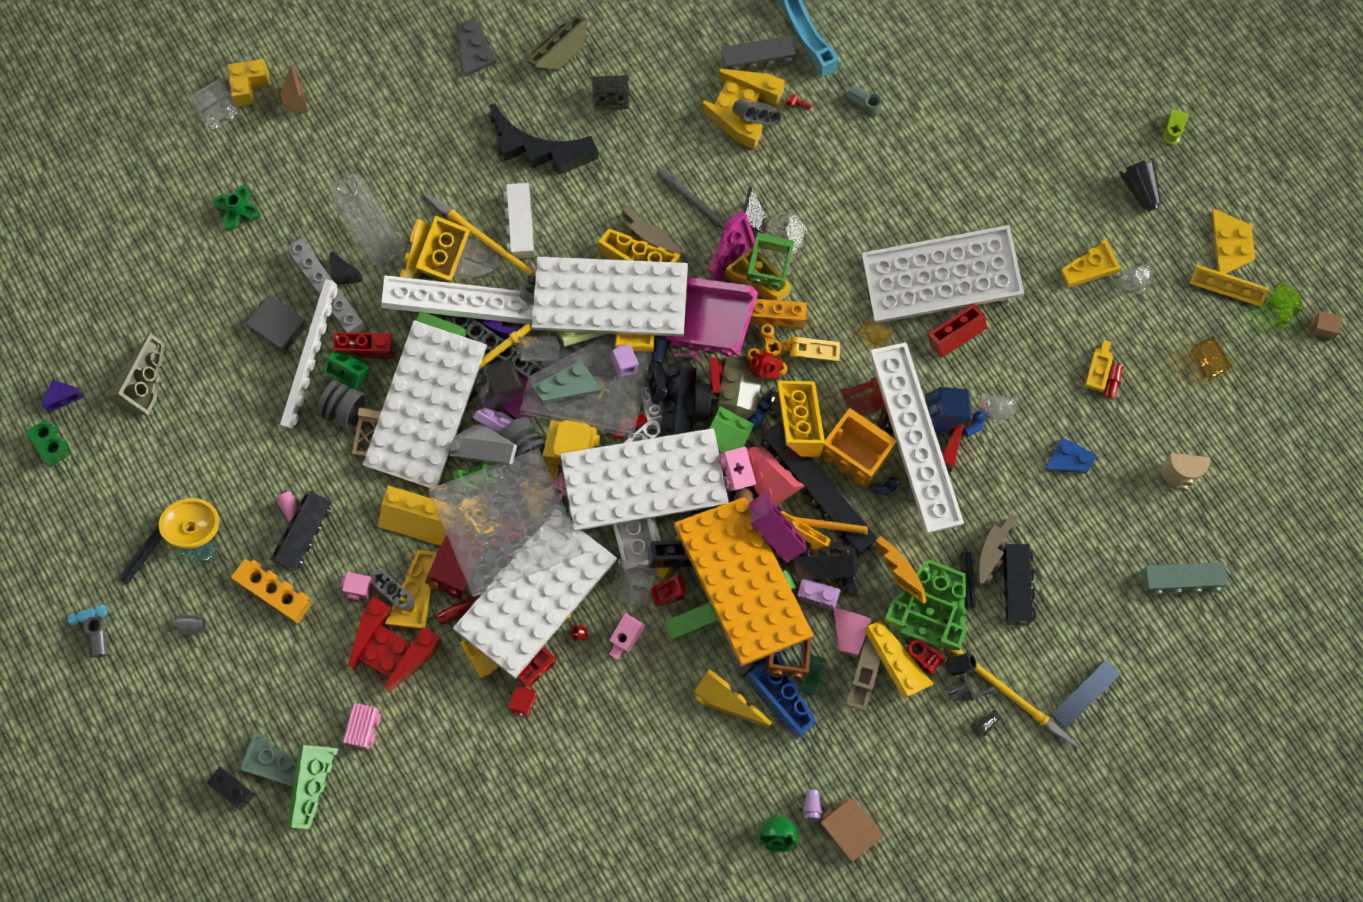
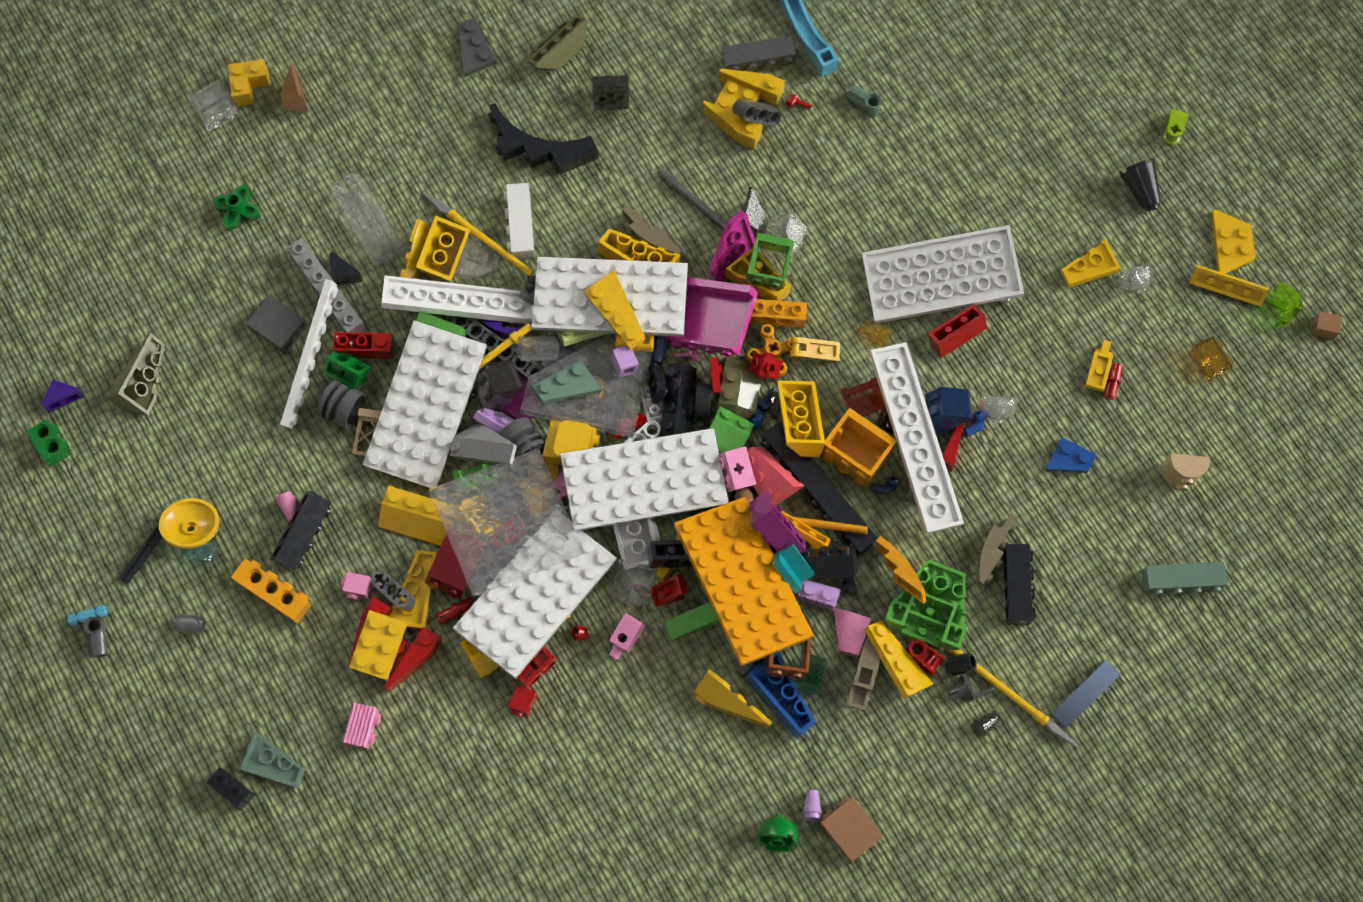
(309, 779): wing -> none
(378, 645): none -> yellow plate
(615, 308): none -> yellow wing
(792, 567): none -> teal panel
(966, 567): black axle -> none

